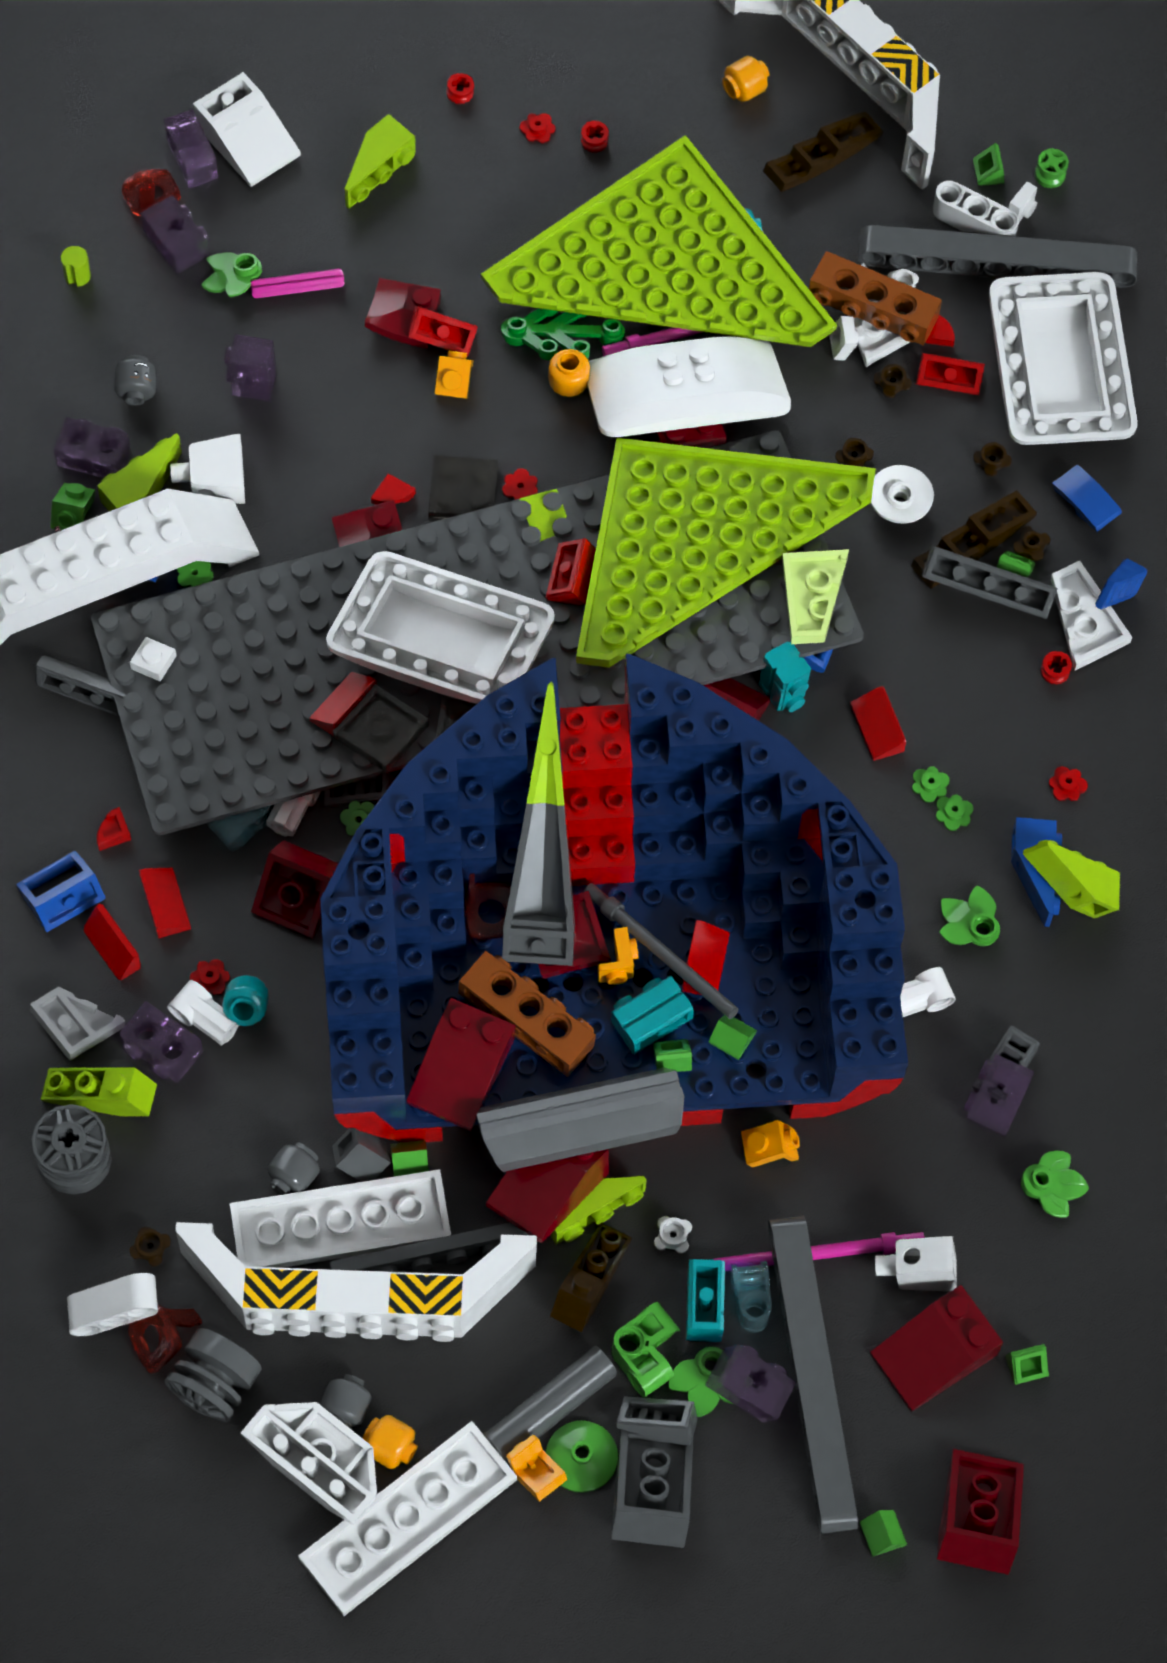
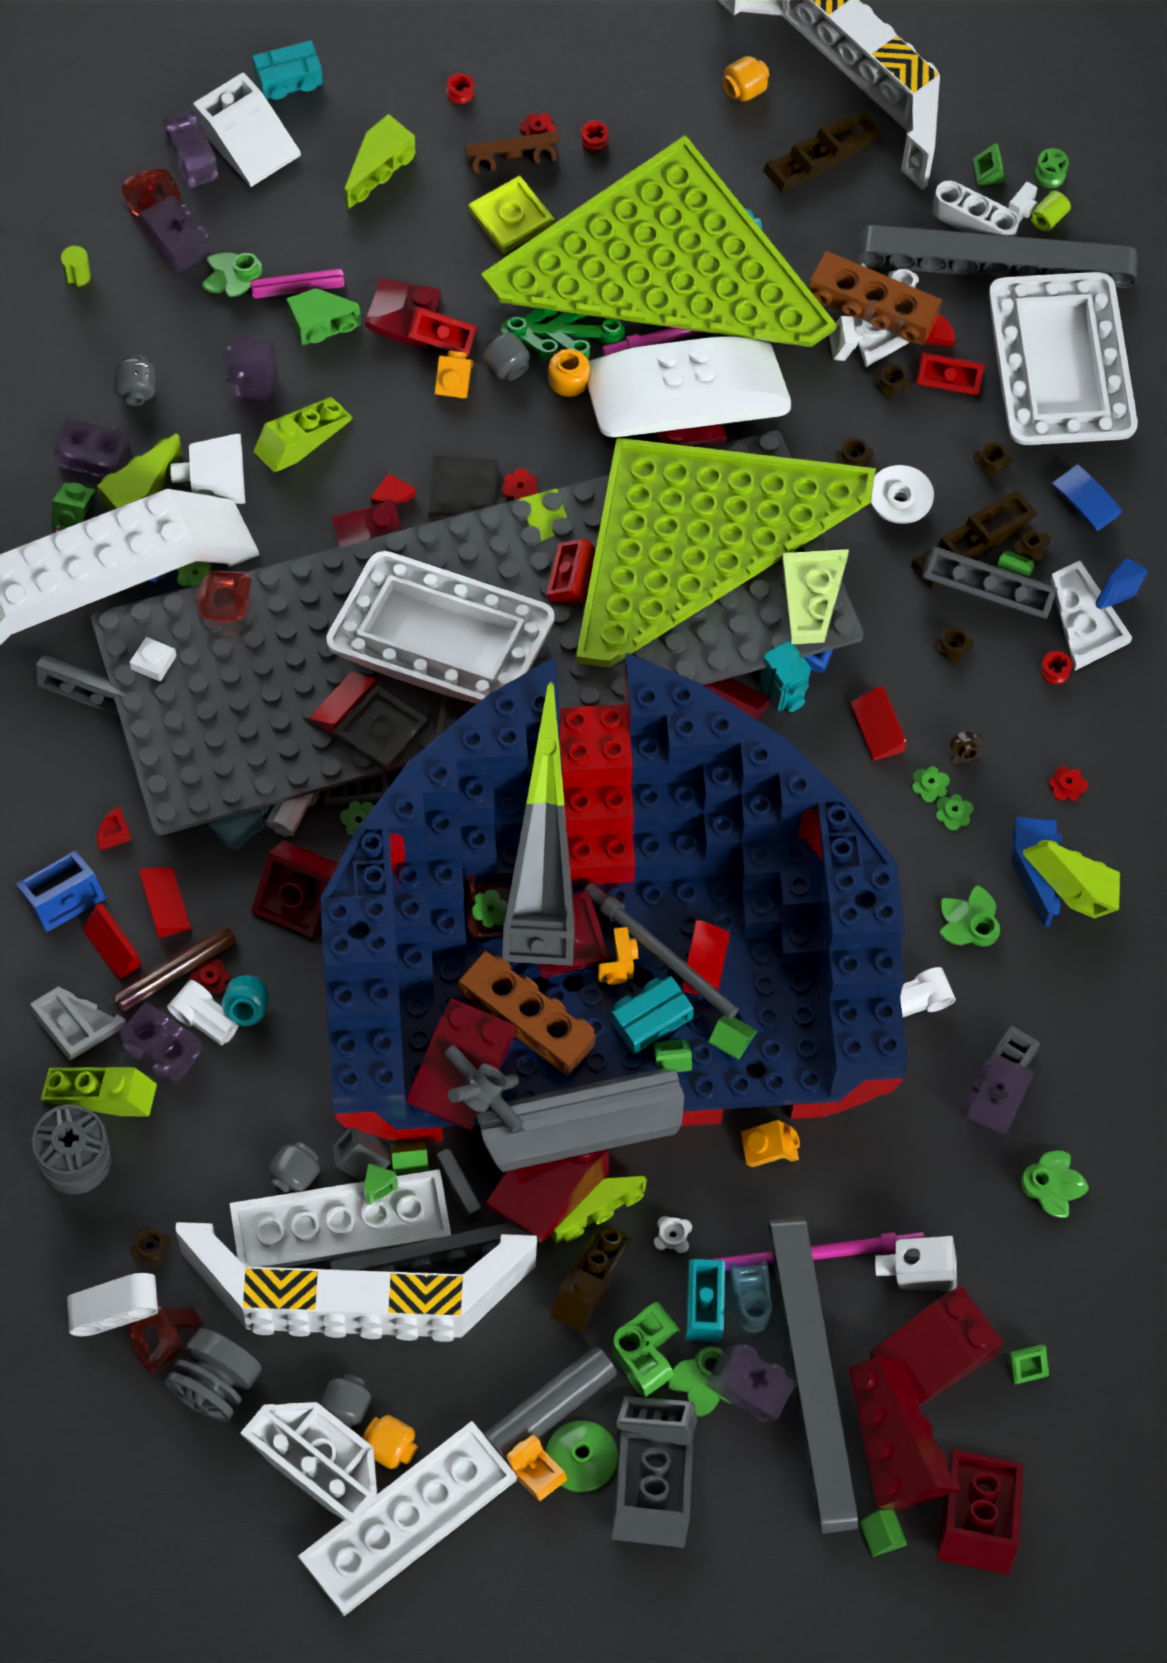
(174, 968): none -> reddish brown axle
(240, 586): none -> clear red piece
(287, 70): none -> teal brick
(299, 433): none -> lime slope
(321, 315): none -> bright green slope
(379, 1183): none -> bright green slope
(459, 1186): none -> dark grey tile
(483, 1088): none -> dark grey bar
(489, 909): none -> bright green plant
(506, 355): none -> dark grey head
(511, 214): none -> neon yellow tile
(512, 149): none -> reddish brown plate
(897, 1438): none -> dark red wedge
(957, 636): none -> dark brown plate
(965, 747): none -> dark brown plate
(1050, 211): none -> lime piece

